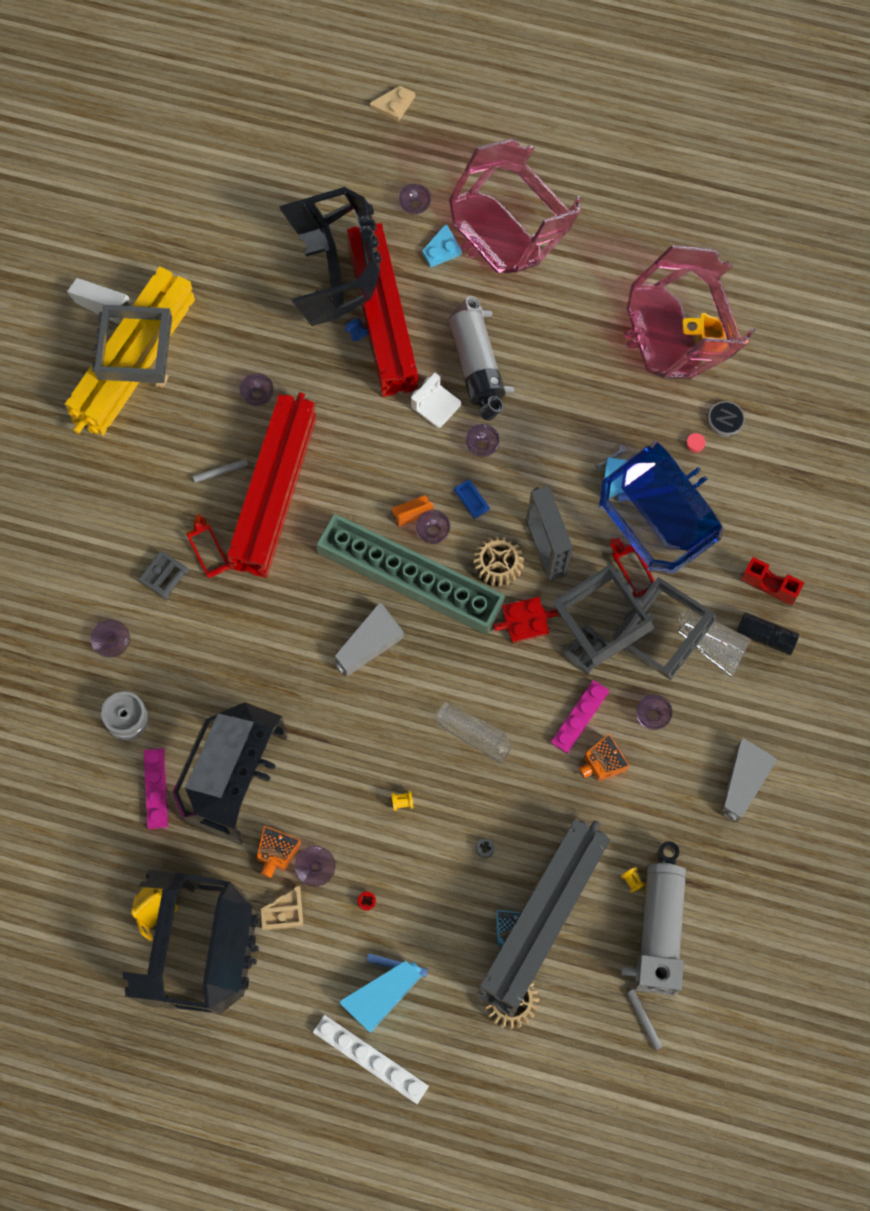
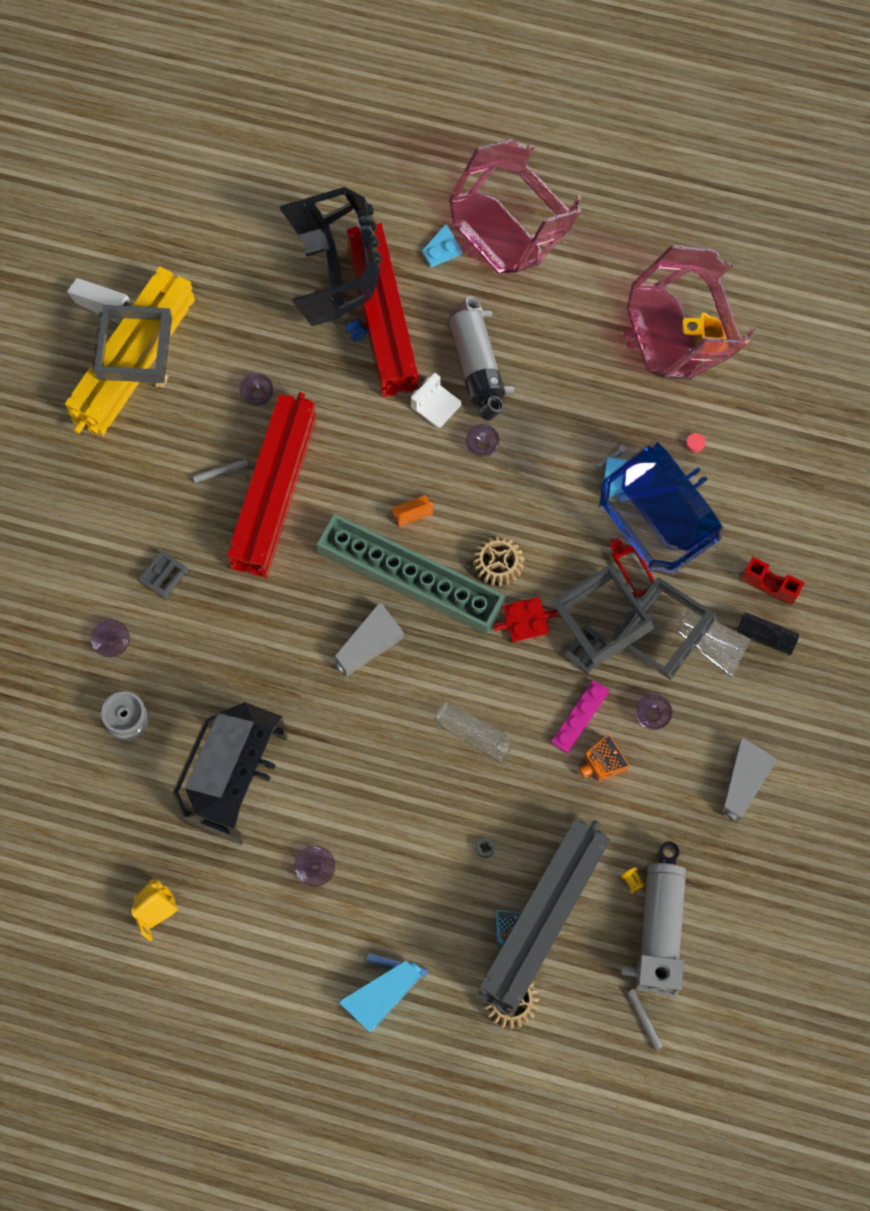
(156, 788): dark pink plate -> none
(198, 528): red sword -> none
(228, 950): black windscreen -> none
(276, 850): torso -> none
(284, 912): tan wing -> none
(365, 907): red bush -> none
(370, 1059): white plate -> none
(393, 103): tan wing -> none
(402, 800): yellow bush -> none
(417, 193): piece -> none
(435, 519): piece -> none
(471, 499): blue tile -> none
(548, 533): dark grey window -> none
(726, 418): black tile -> none

